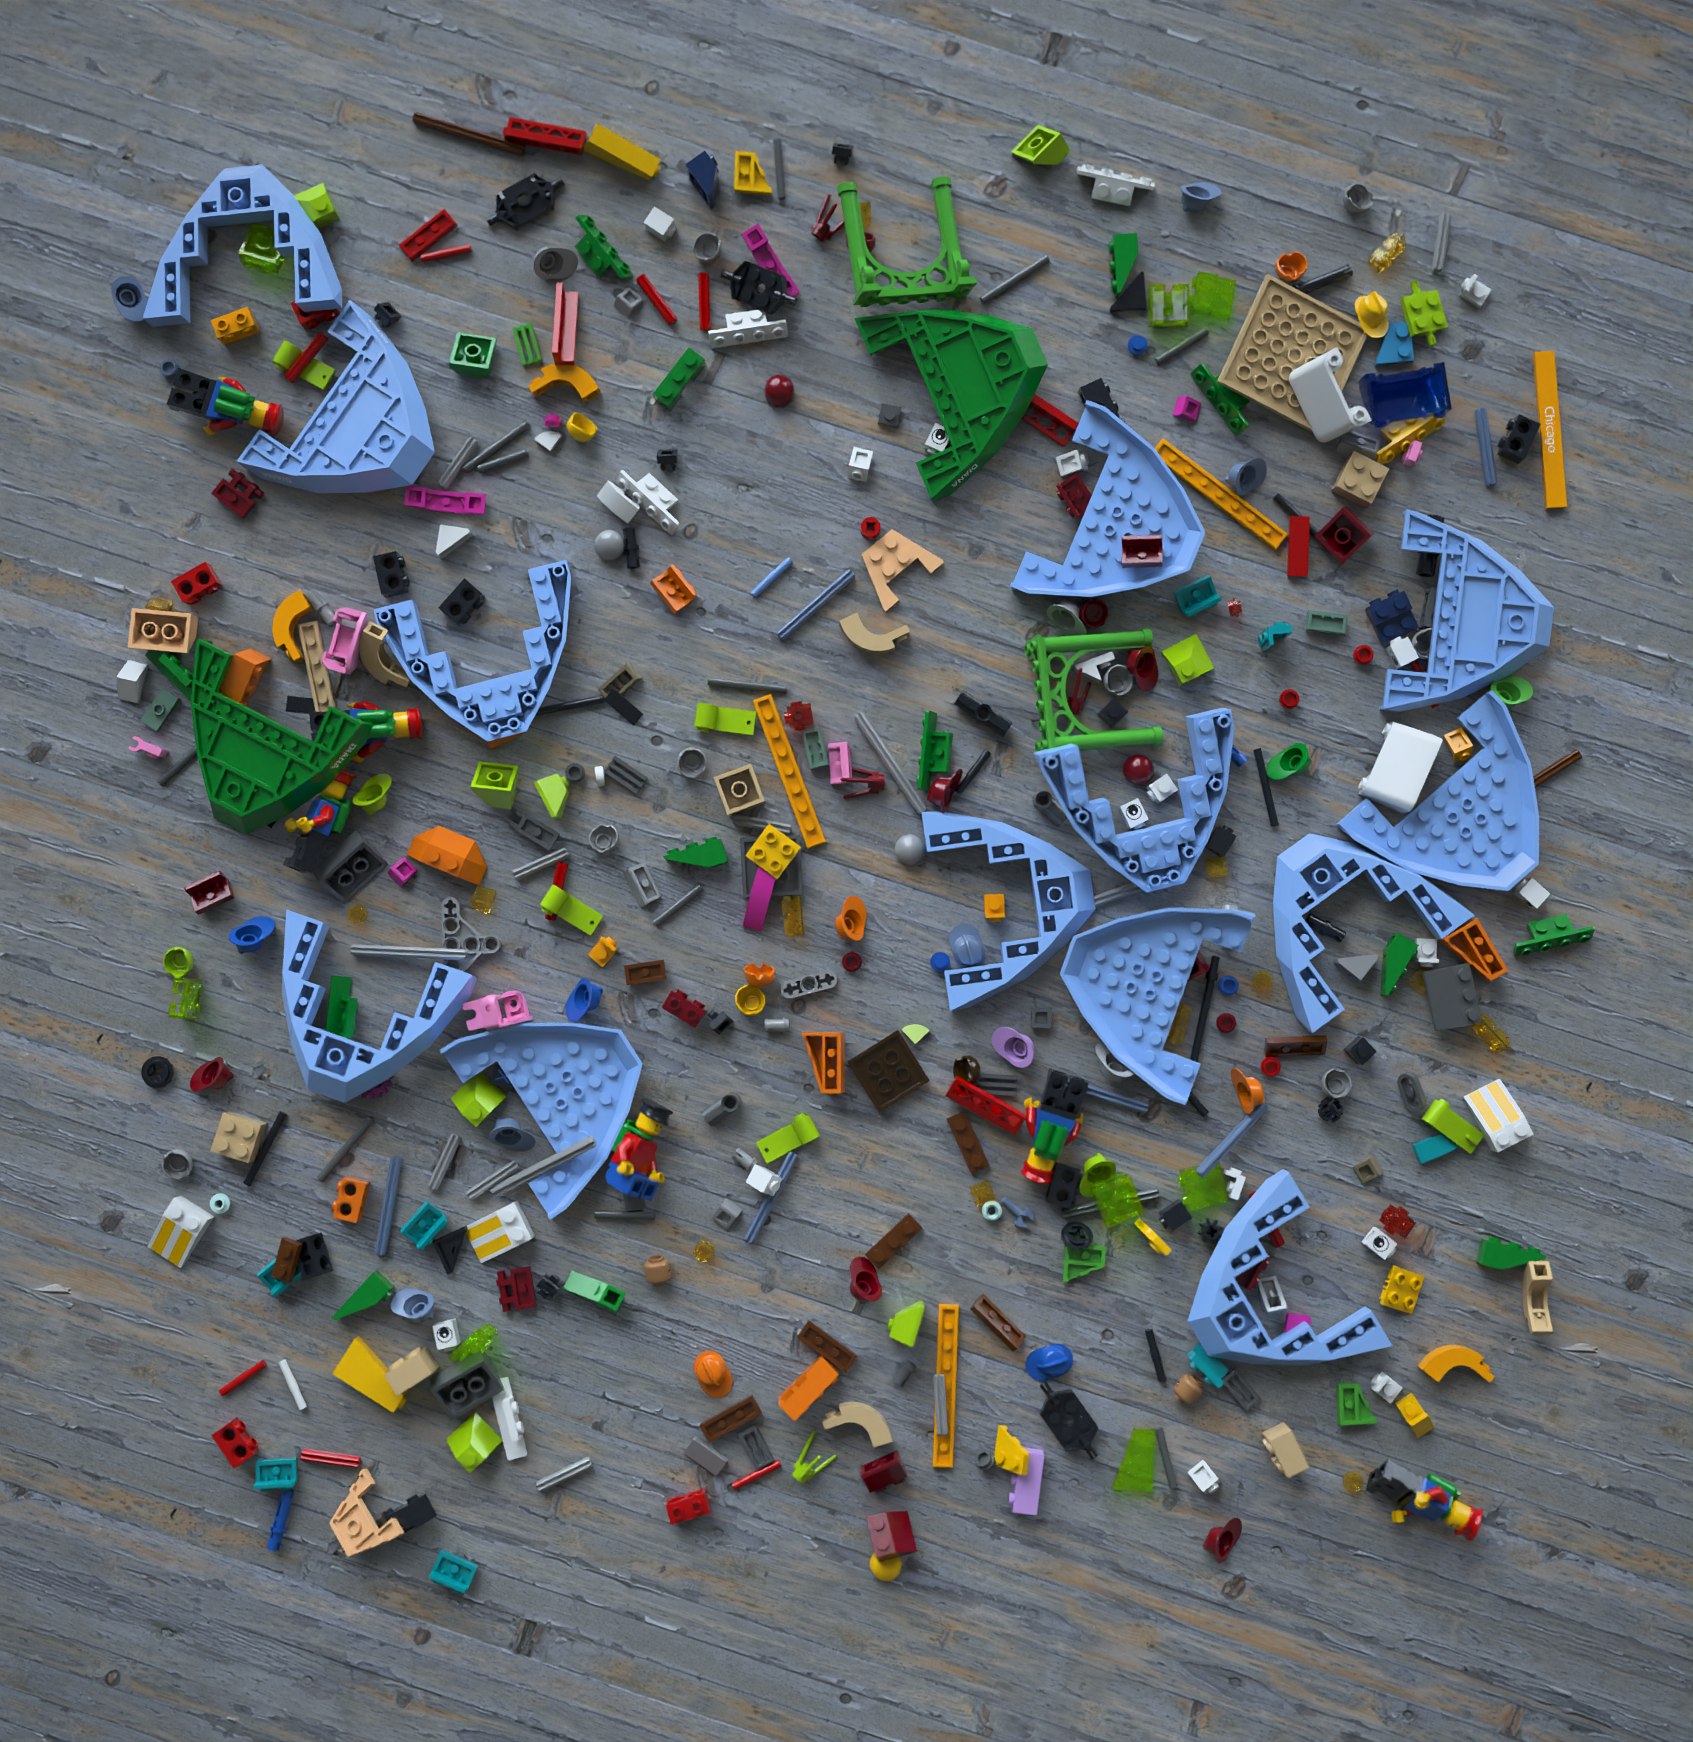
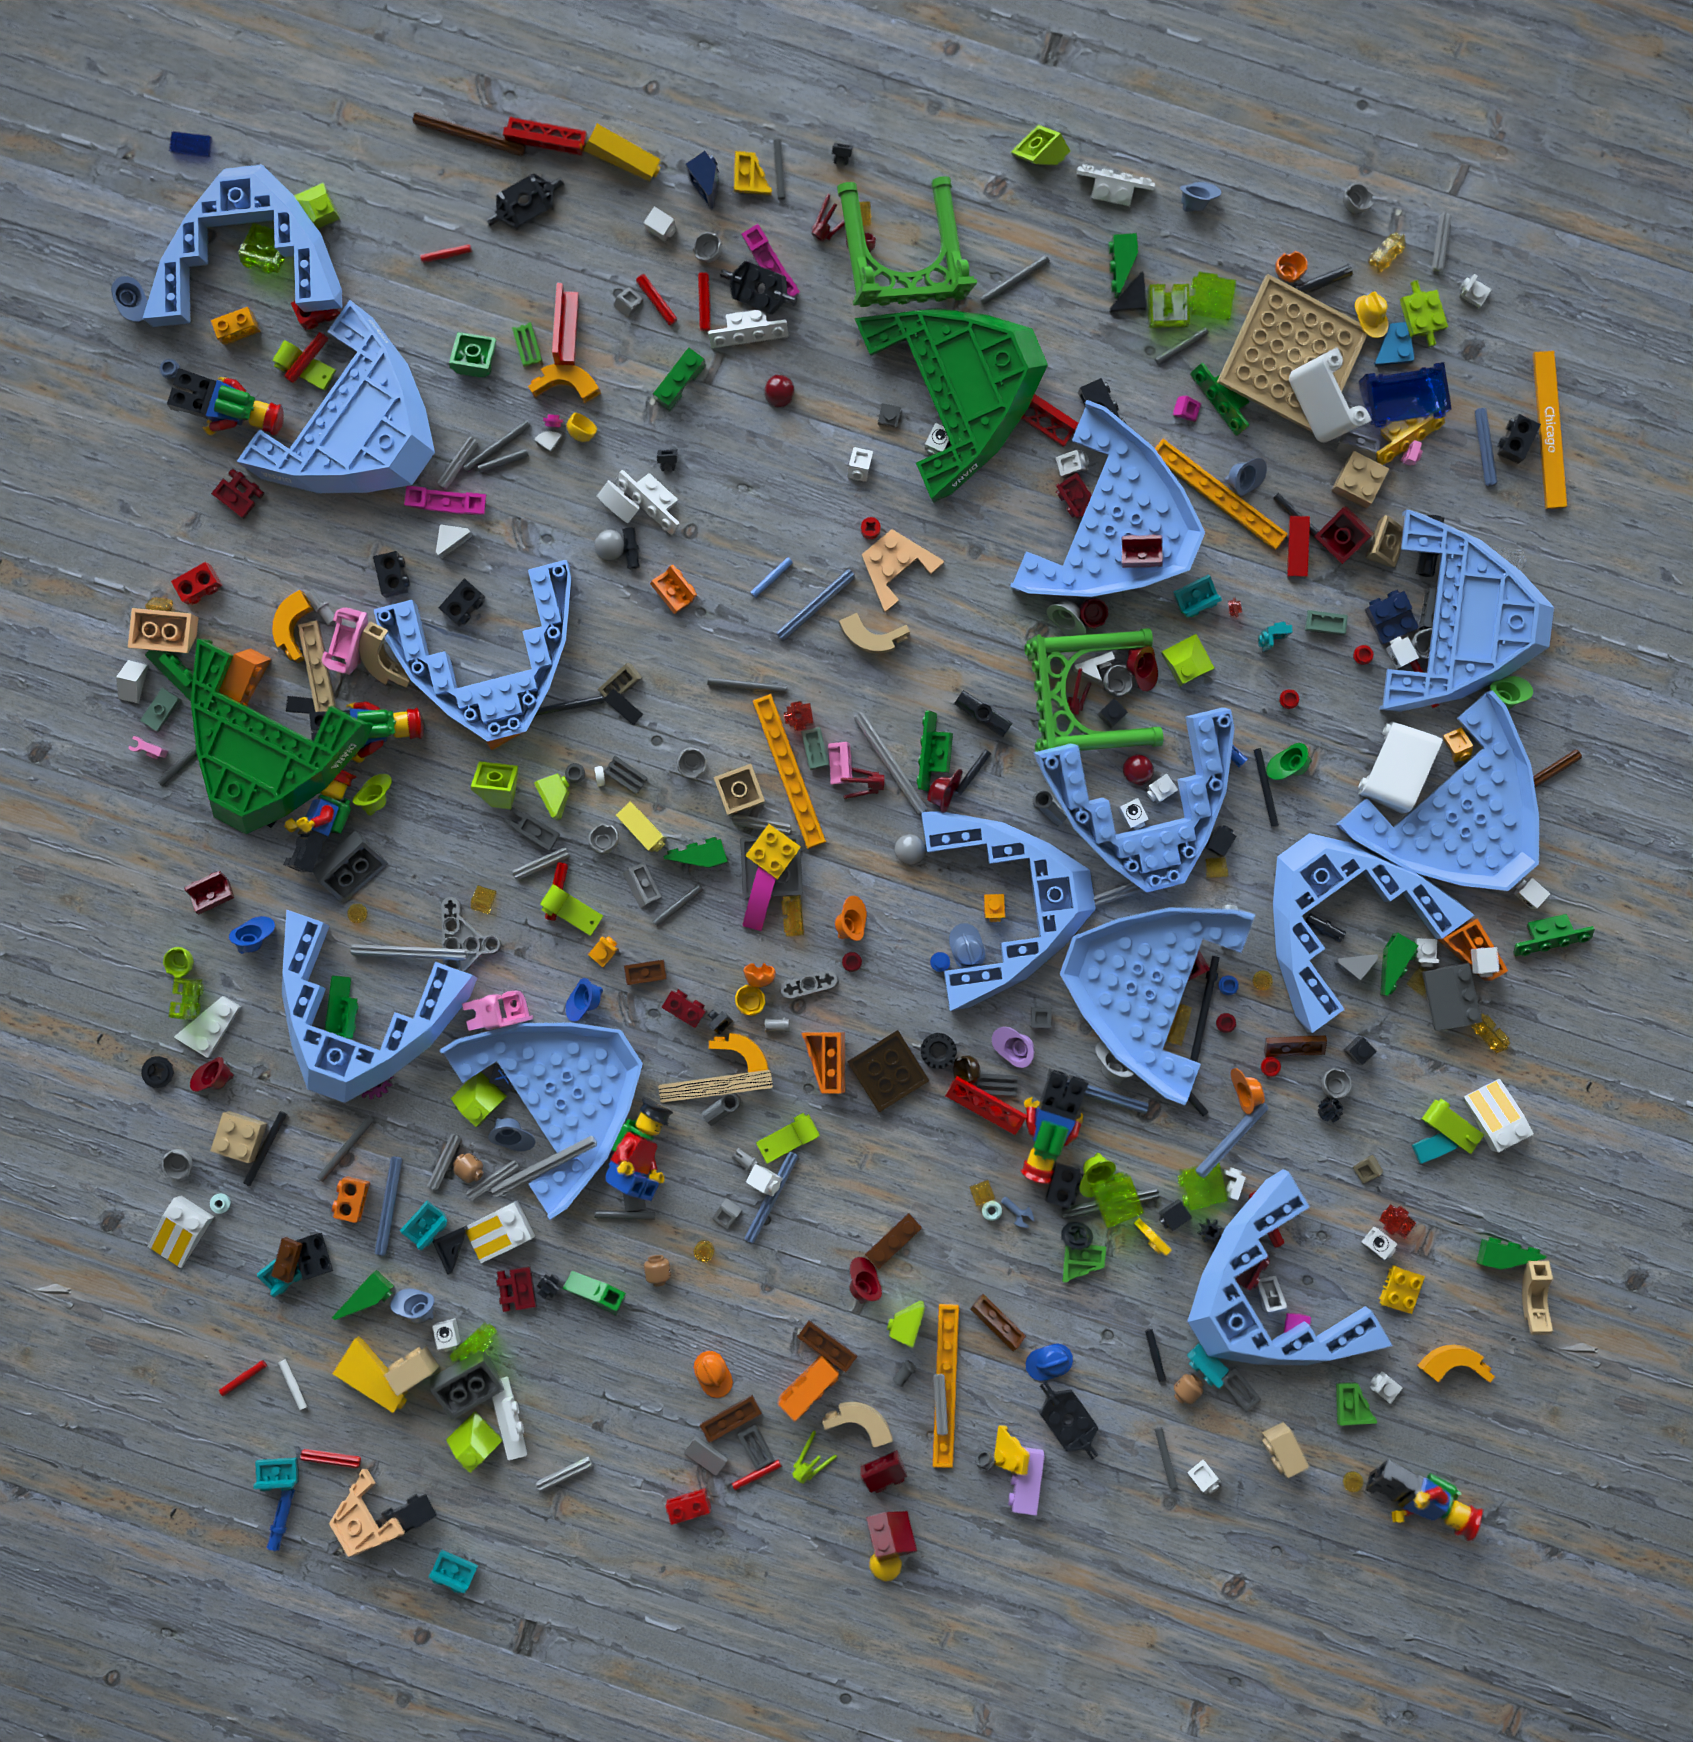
(190, 144): none -> clear blue tile
(209, 1027): none -> white wing
(230, 1445): red brick -> none
(387, 313): black tile -> none
(402, 872): dark pink slope -> none
(427, 235): red tile -> none
(449, 853): orange wedge -> none
(468, 1168): none -> medium nougat head
(554, 263): light grey piece -> none
(598, 252): green bracket -> none
(641, 827): none -> light yellow window
(715, 1086): none -> tan sticker
(724, 719): lime door -> none
(746, 1047): none -> light orange arch
(915, 1032): yellowish green tile -> none
(950, 1050): none -> black tyre
(967, 1142): reddish brown plate -> none
(1137, 345): blue plate -> none
(1138, 1462): clear neon green wing -> none
(1222, 1539): dark red piece -> none
(1386, 542): none -> tan slope
(1411, 1091): dark grey plate -> none
(1414, 1415): yellow slope -> none
(1485, 961): none -> white brick

